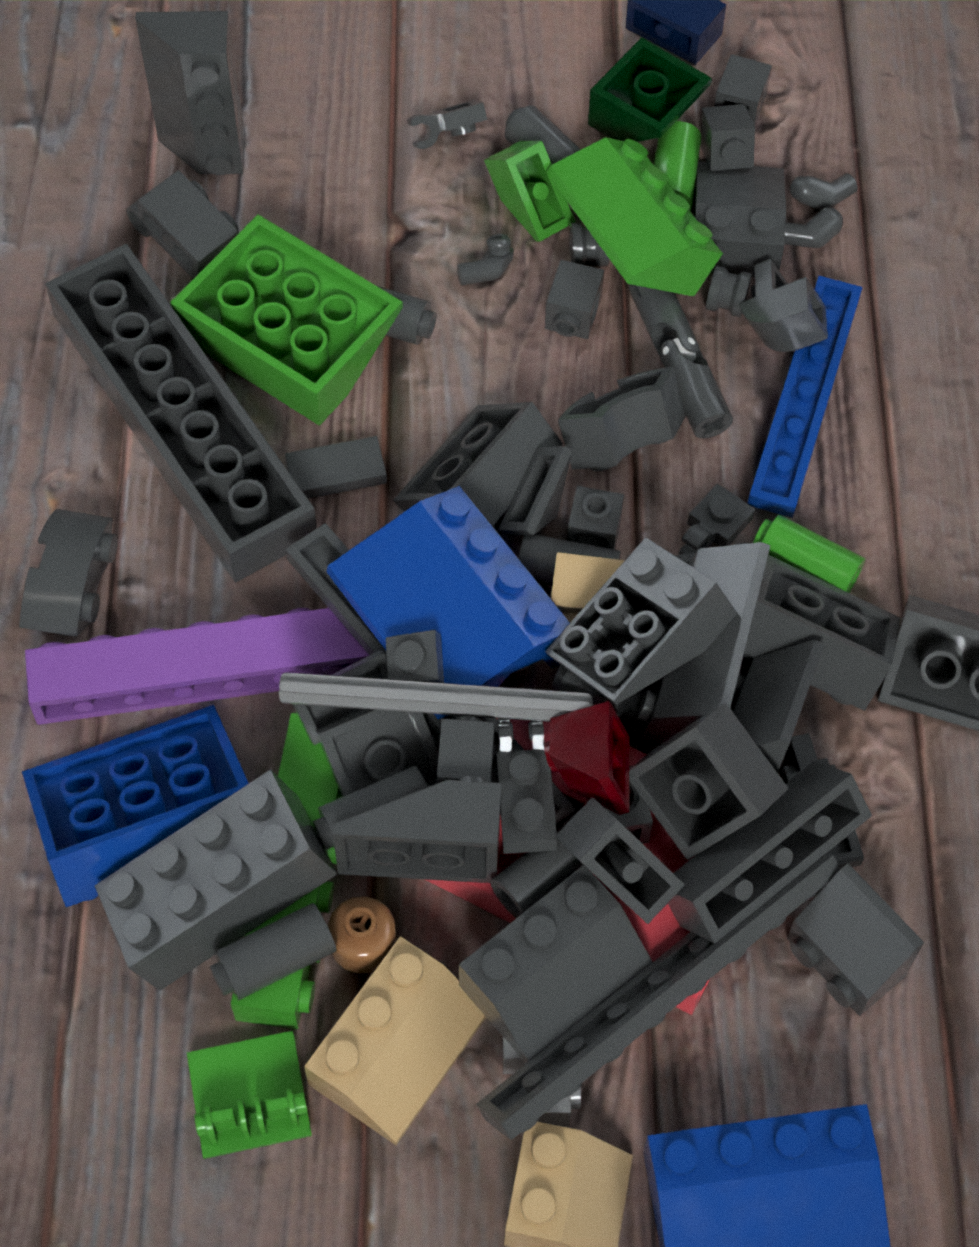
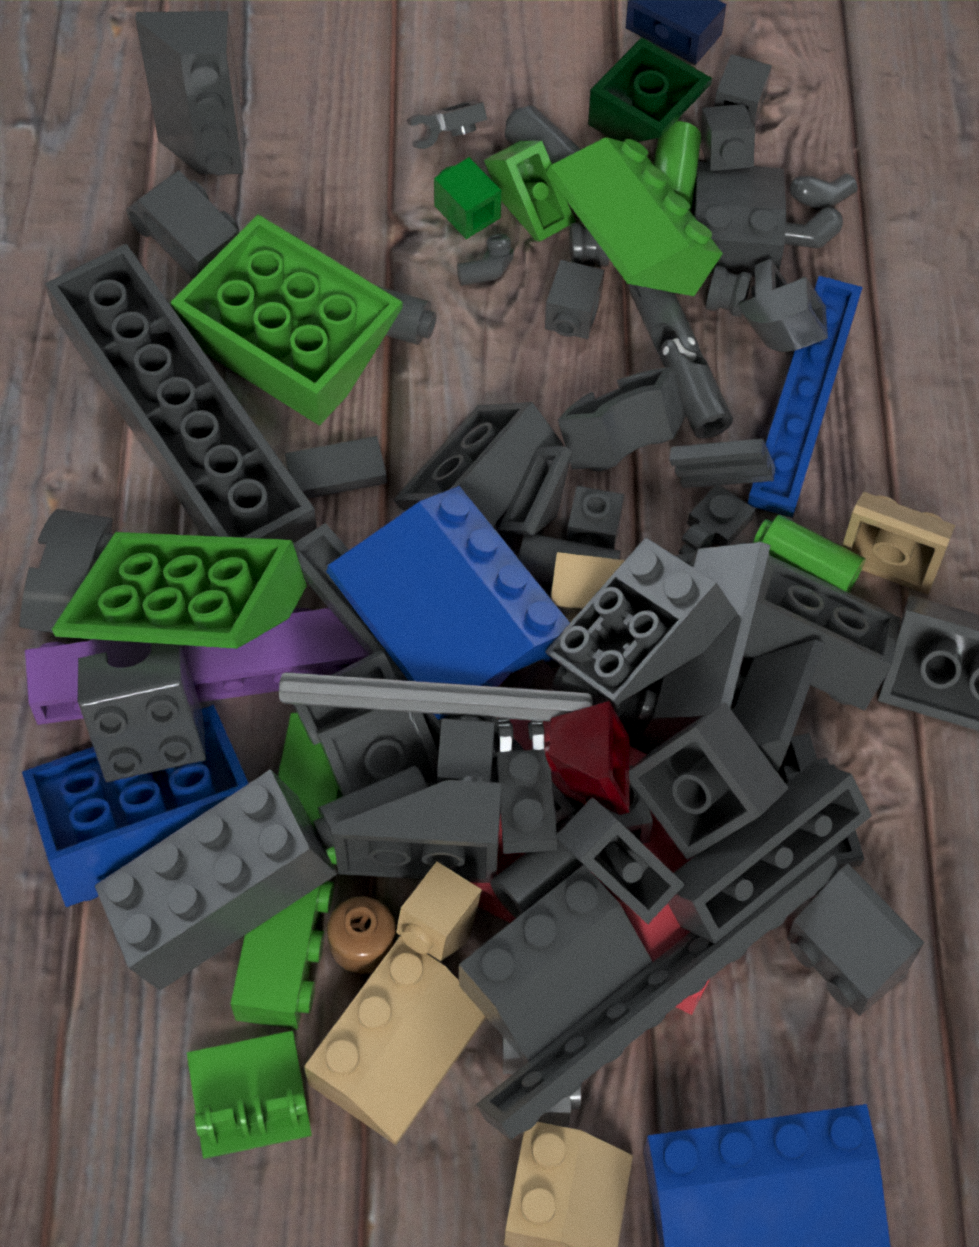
(141, 713): none -> dark grey piece
(185, 590): none -> bright green slope
(273, 952): dark grey brick -> none
(415, 657): dark grey plate -> none
(439, 913): none -> tan slope
(467, 197): none -> green brick
(722, 463): none -> dark grey tile
(898, 541): none -> tan slope

